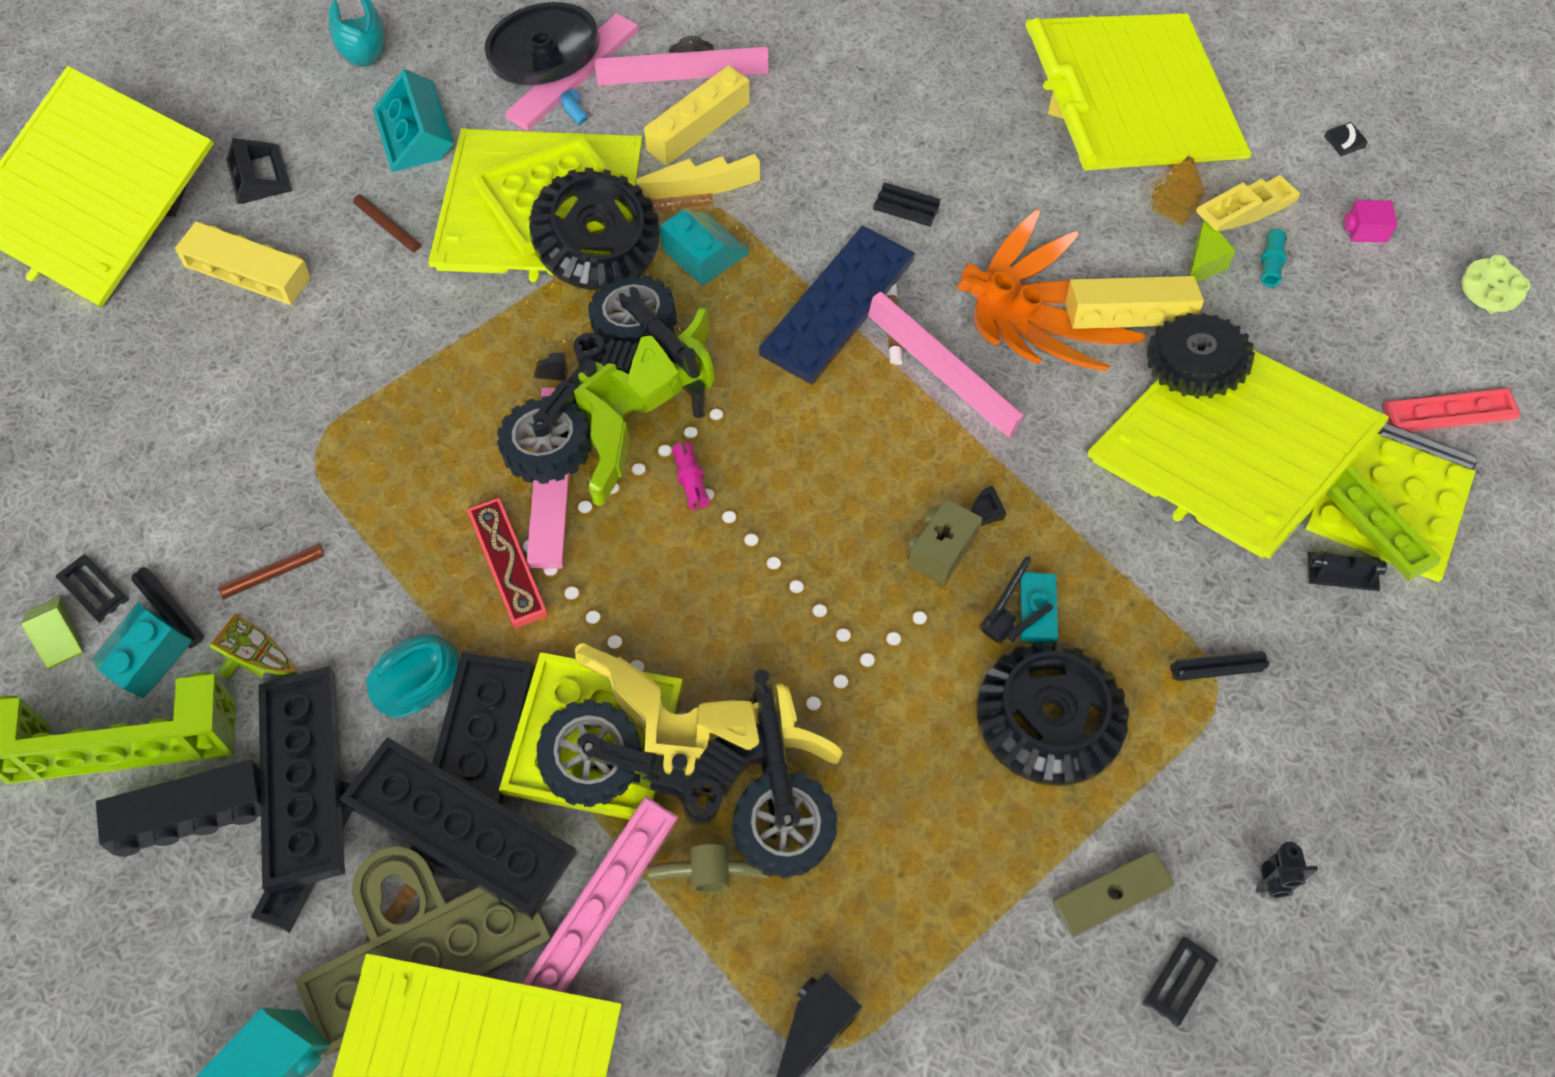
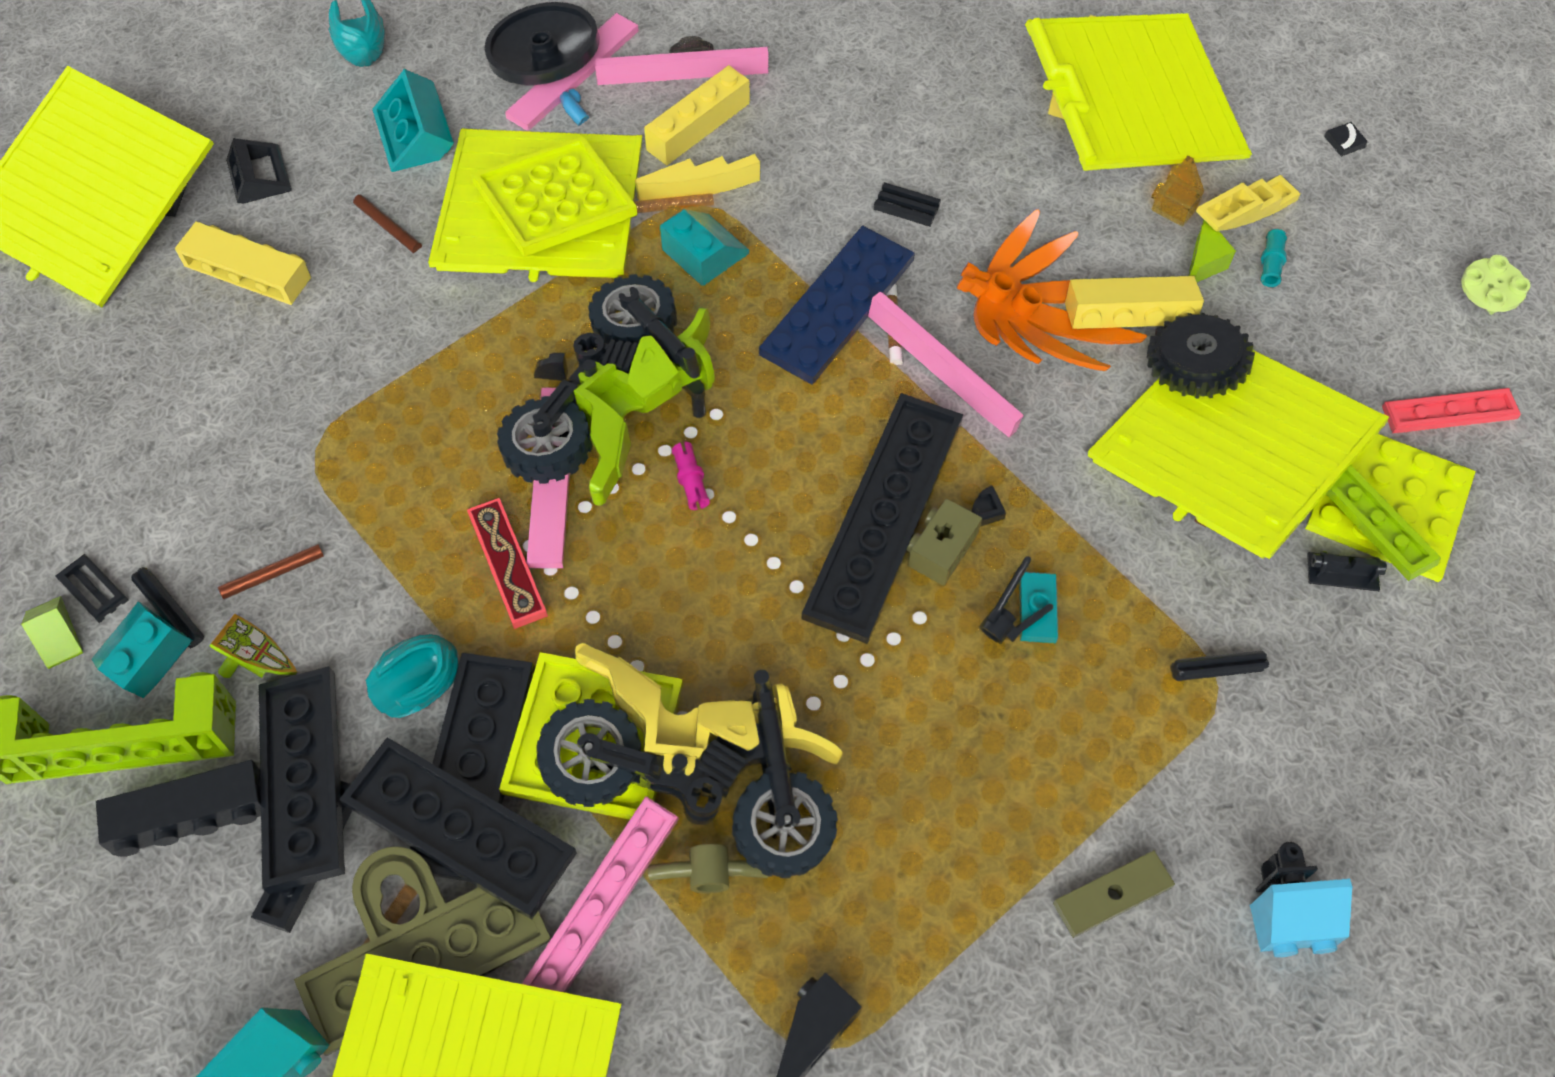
(560, 240): black gear -> none
(882, 519): none -> black plate
(1063, 752): black gear -> none
(1164, 1008): black tile -> none
(1303, 916): none -> medium azure slope
(1370, 221): dark pink brick -> none
(1429, 446): axle -> none

